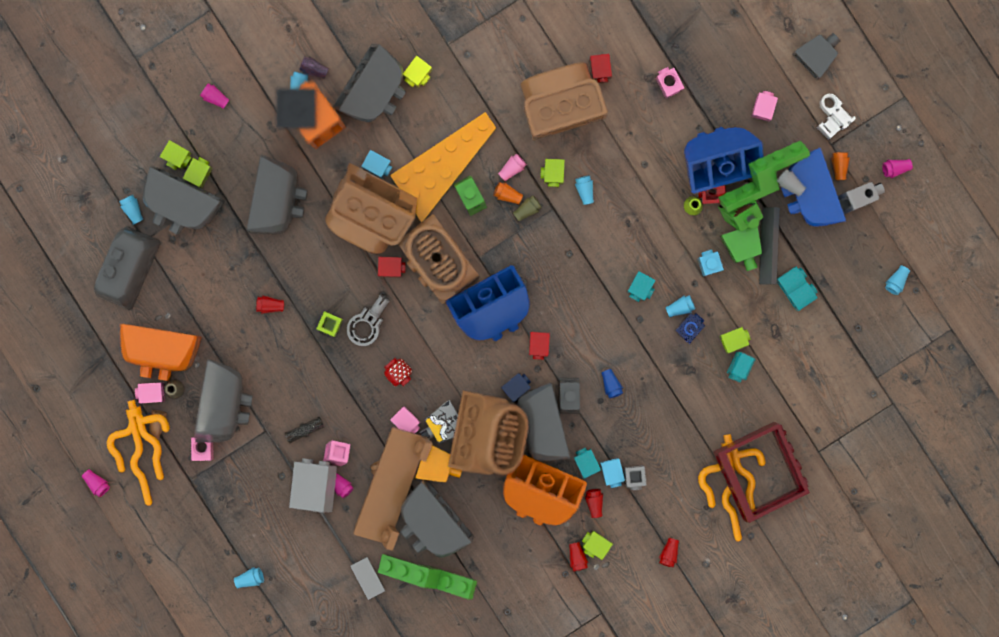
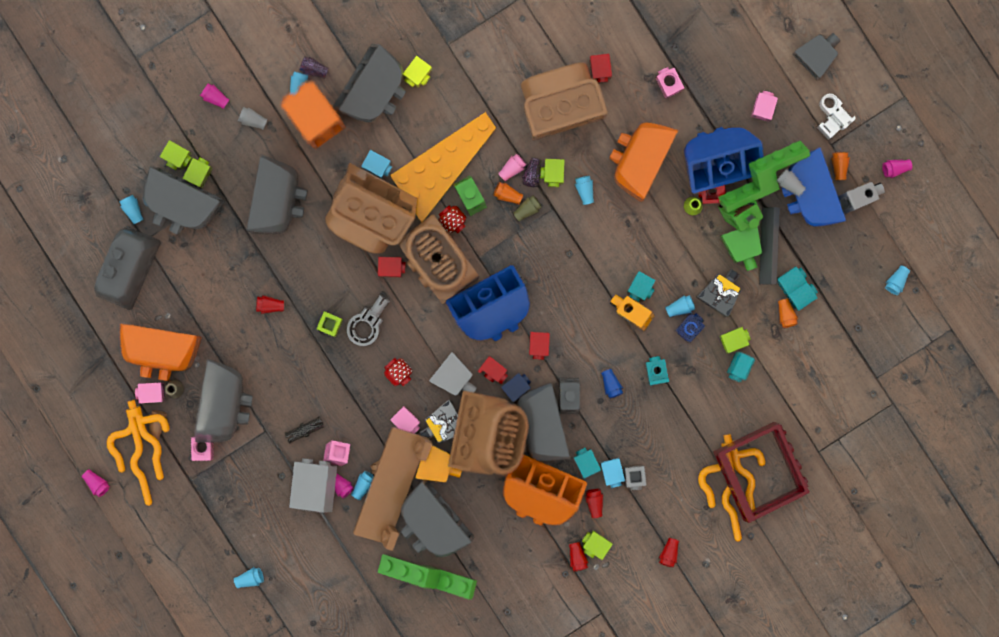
(251, 118): none -> light grey cone
(295, 108): black tile -> none
(362, 485): none -> medium azure cone
(367, 578): light grey tile -> none
(452, 219): none -> red head
(453, 376): none -> light grey torso
(493, 370): none -> red brick
(532, 173): none -> clear purple cone
(638, 316): none -> light orange torso
(641, 158): none -> orange hips
(654, 378): none -> teal brick
(710, 263): medium azure brick -> none
(721, 293): none -> torso
(787, 314): none -> orange cone

